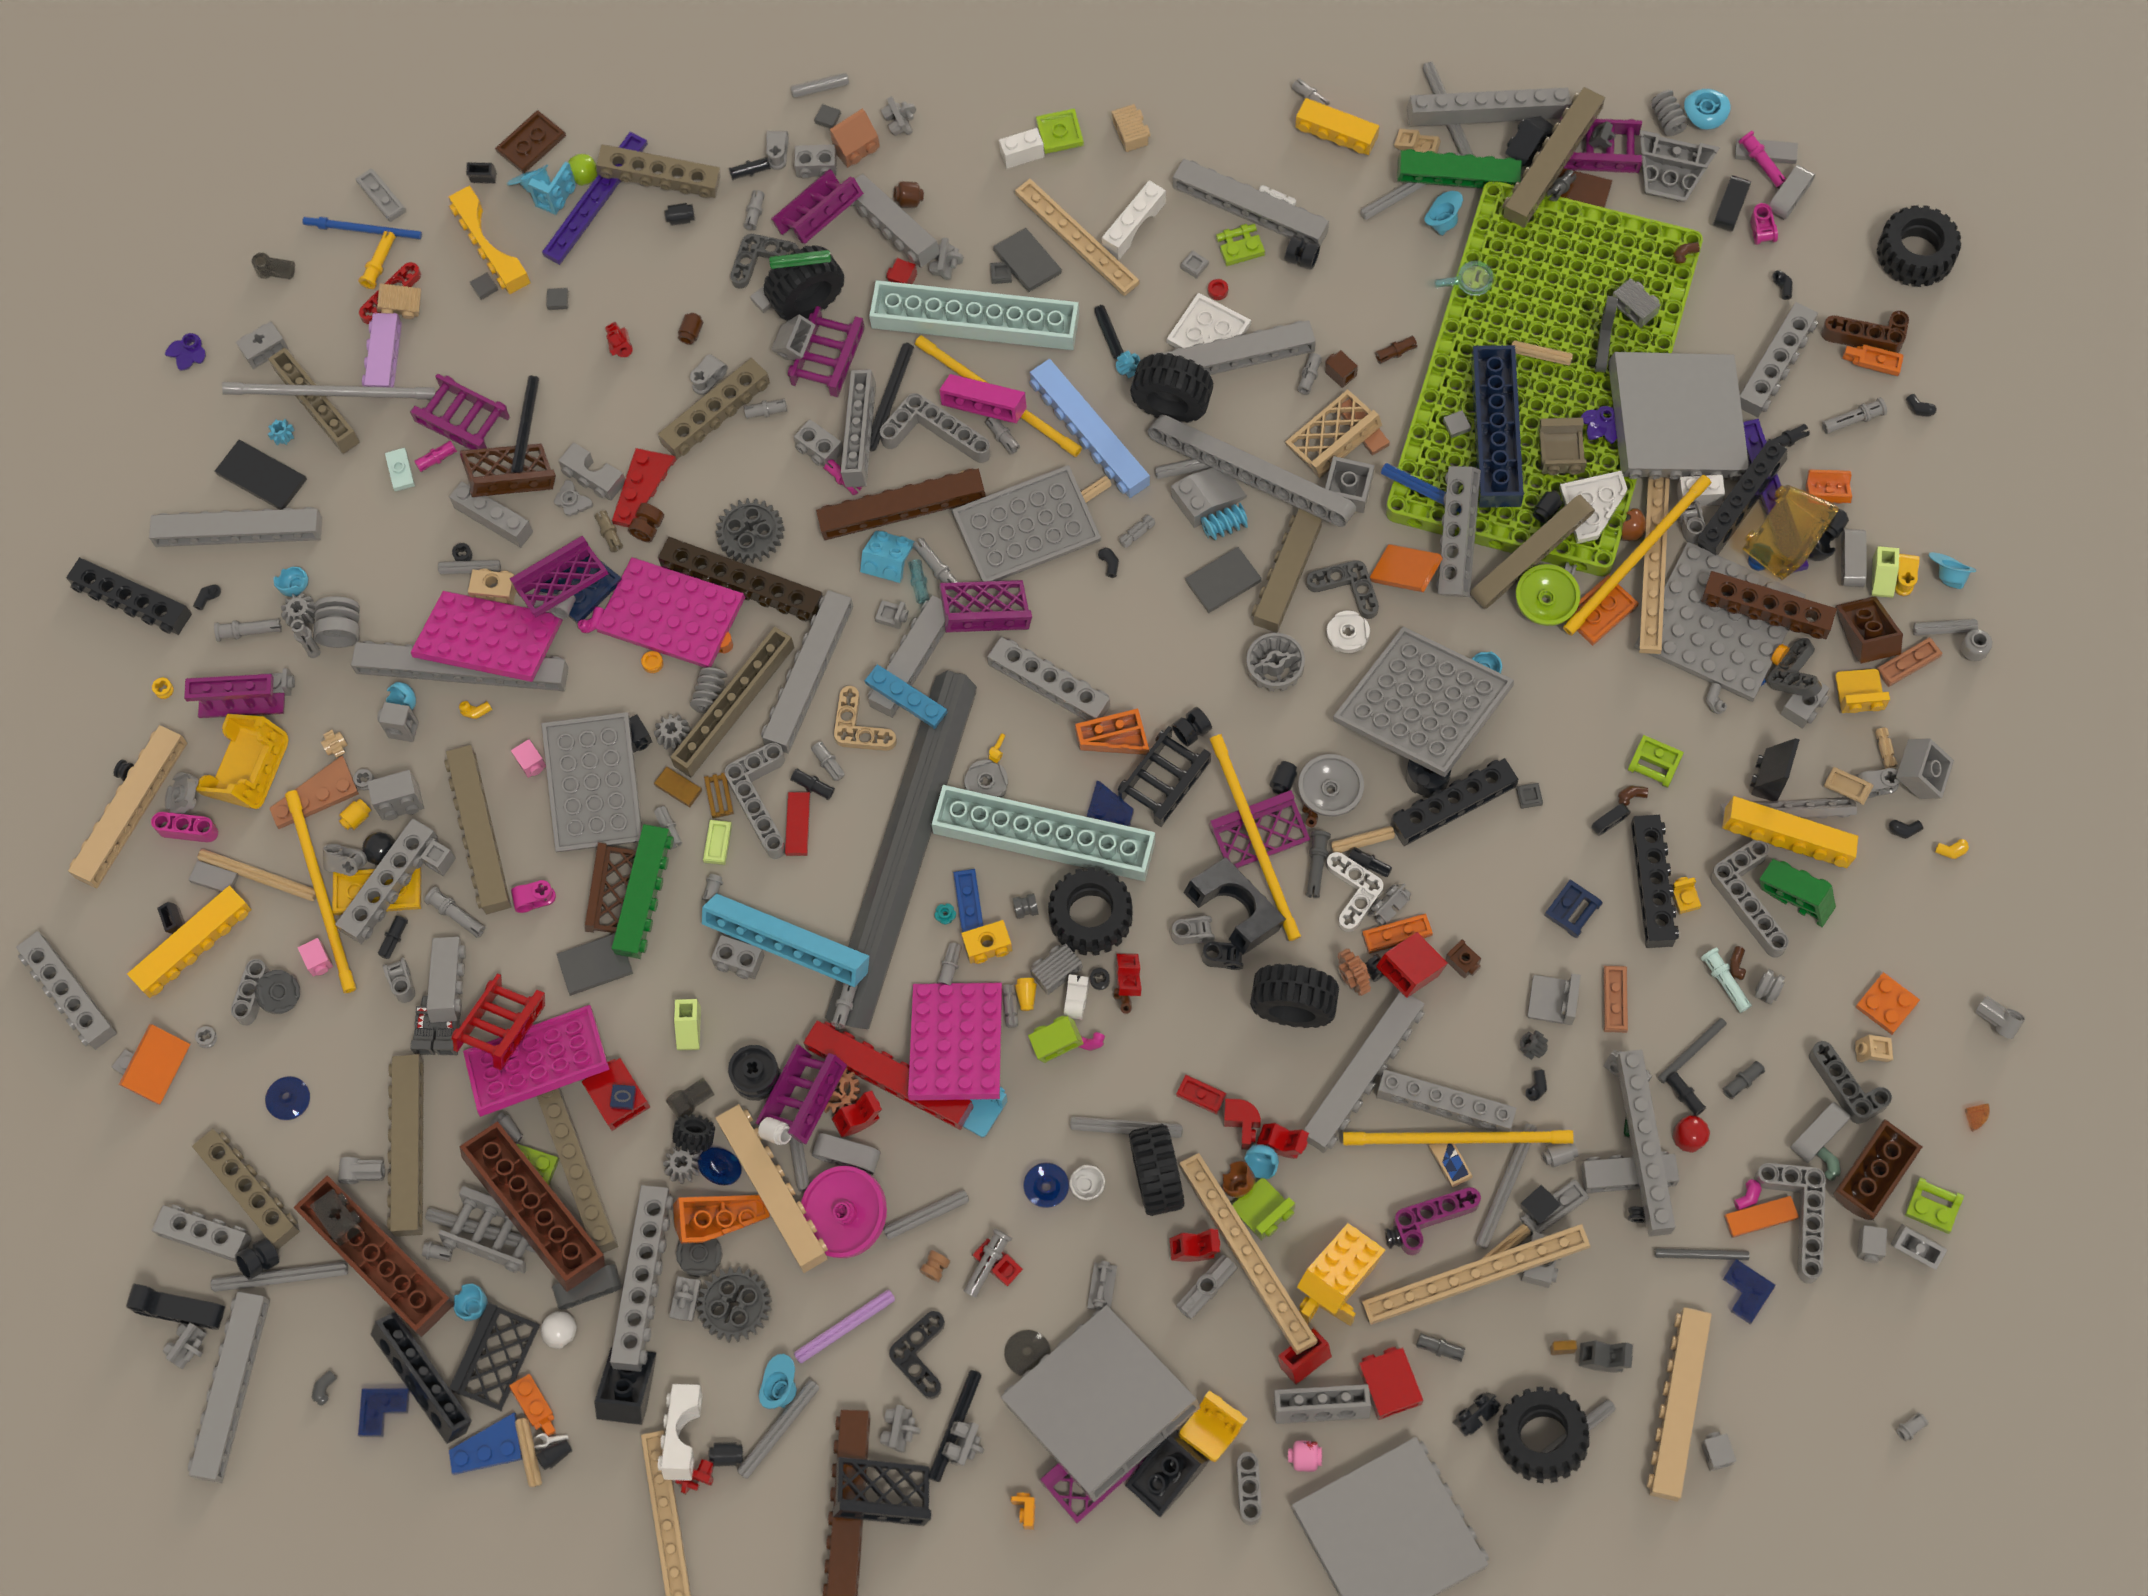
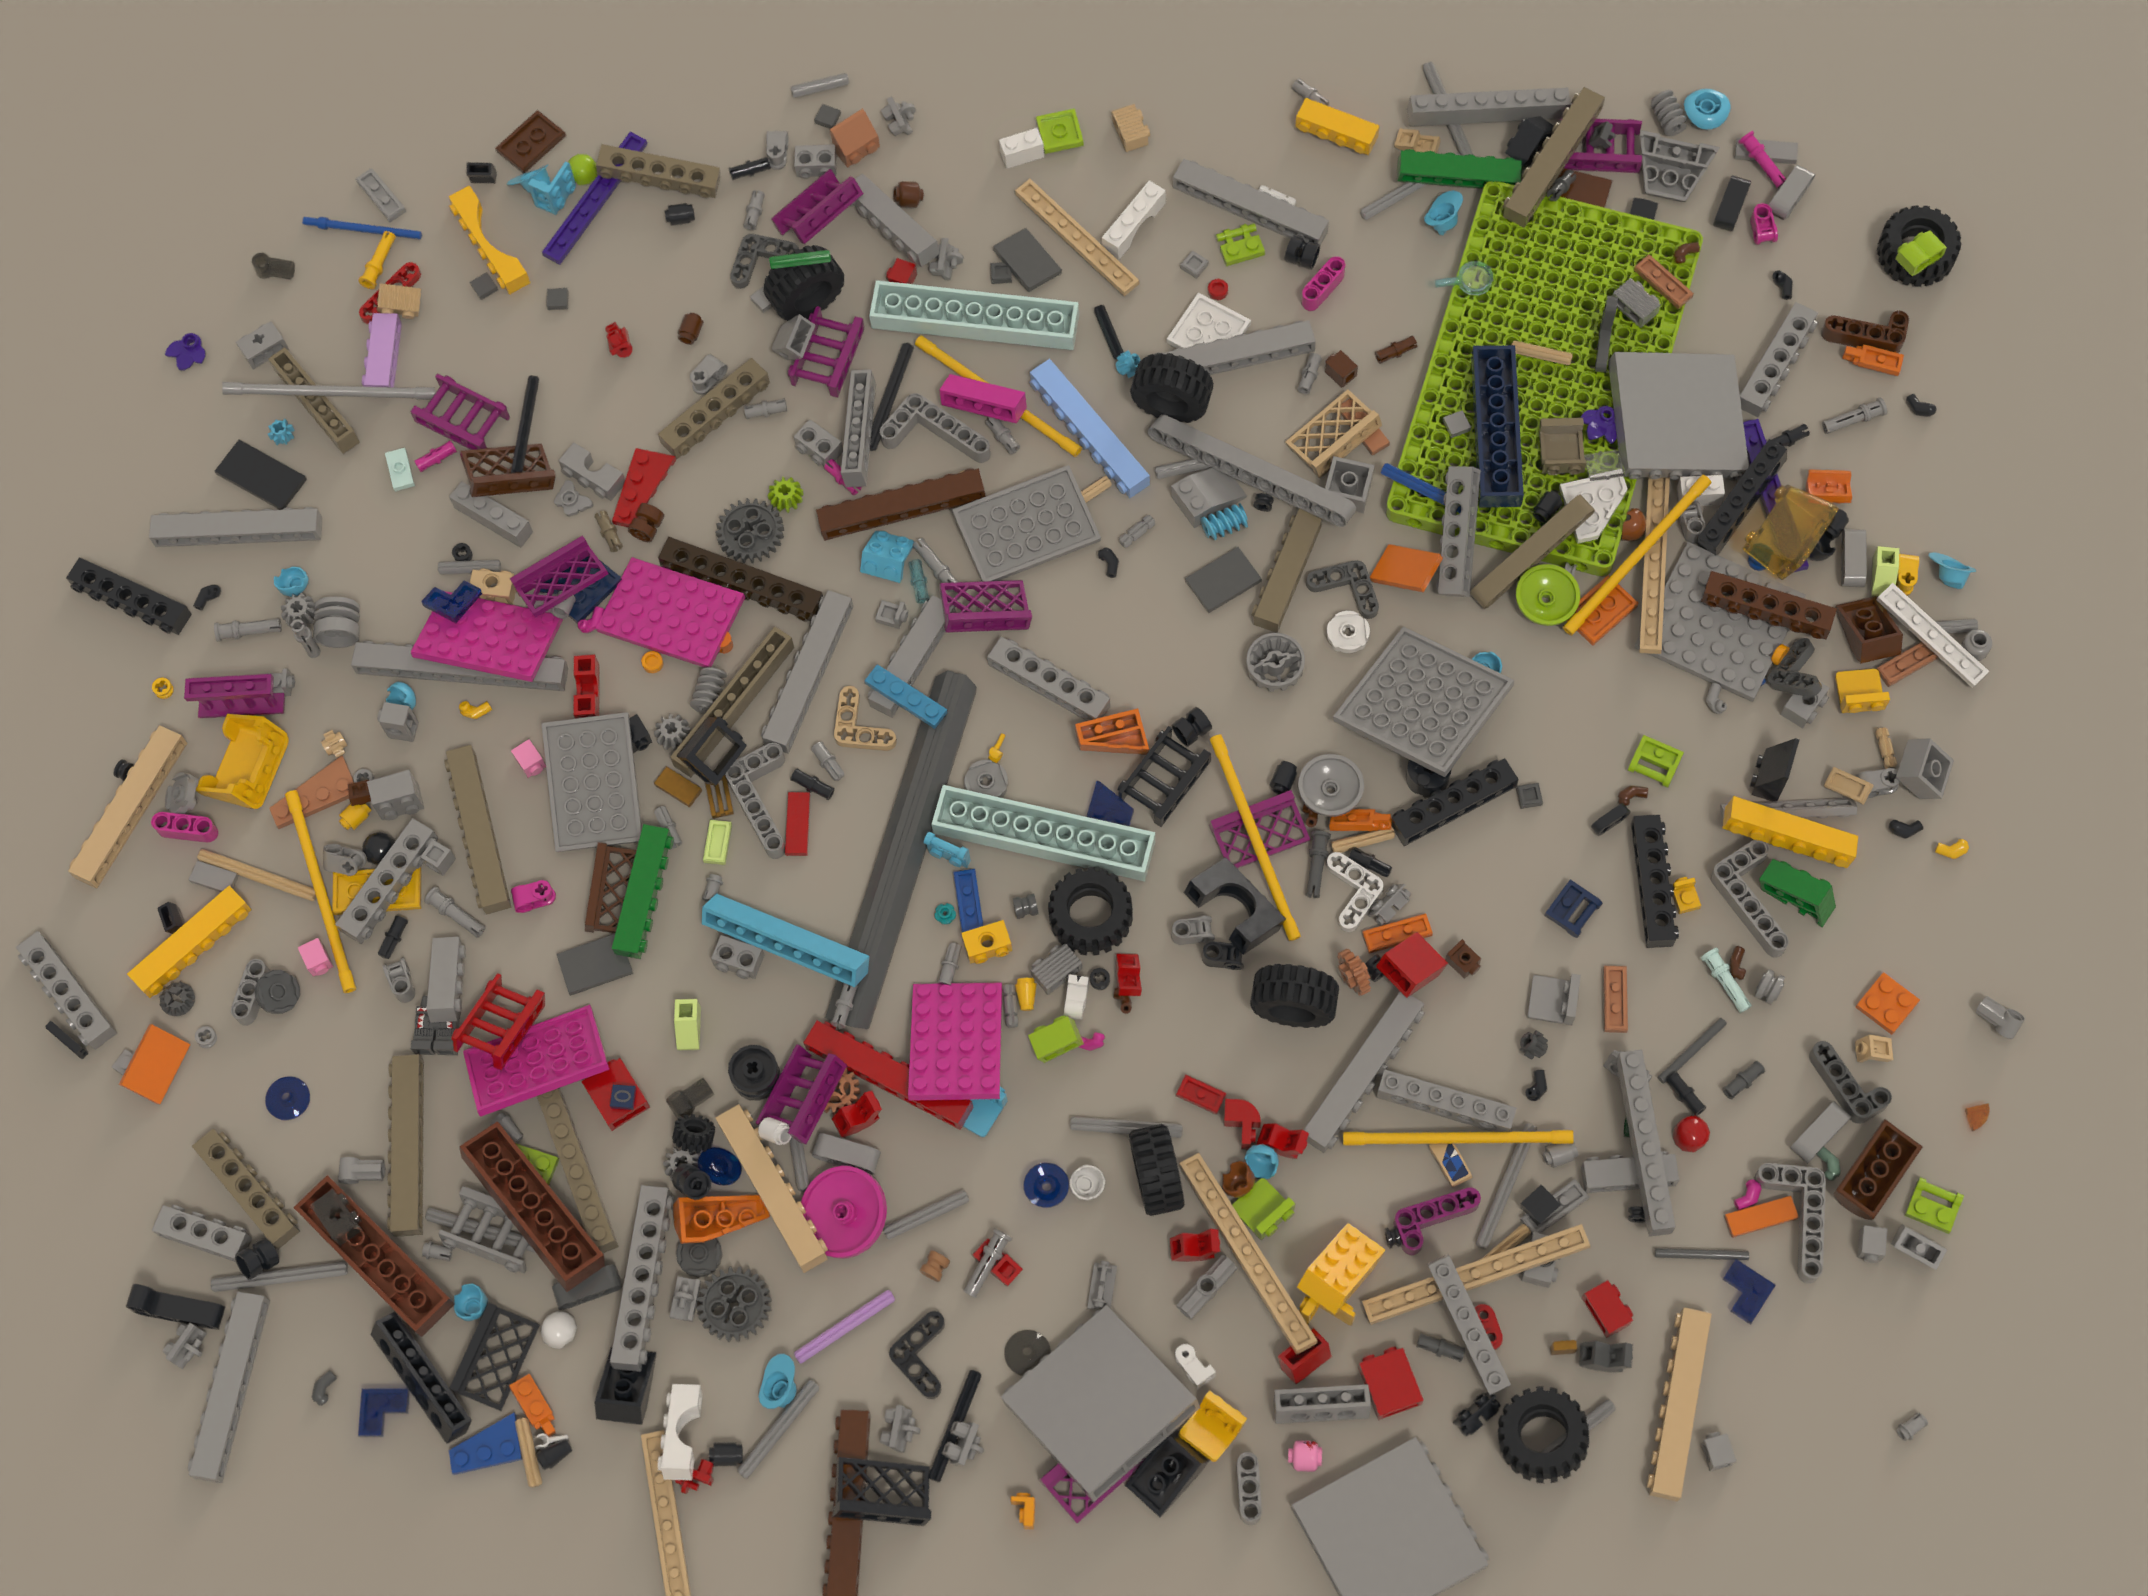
(66, 1040): none -> black tile
(176, 1008): none -> dark grey gear
(359, 793): none -> reddish brown bracket
(454, 605): none -> clear blue plate
(587, 683): none -> red arch
(688, 753): none -> black window
(691, 1181): none -> black wheel
(783, 487): none -> lime gear
(940, 848): none -> medium azure plate
(1192, 1366): none -> white leg
(1263, 502): none -> black bush
(1324, 275): none -> dark pink beam
(1361, 821): none -> orange hinge
(1469, 1324): none -> light grey brick
(1490, 1324): none -> red plate
(1604, 465): none -> clear piece
(1608, 1308): none -> red brick
(1644, 208): none -> black piece
(1663, 281): none -> nougat tile
(1920, 253): none -> lime brick
(1932, 635): none -> white plate

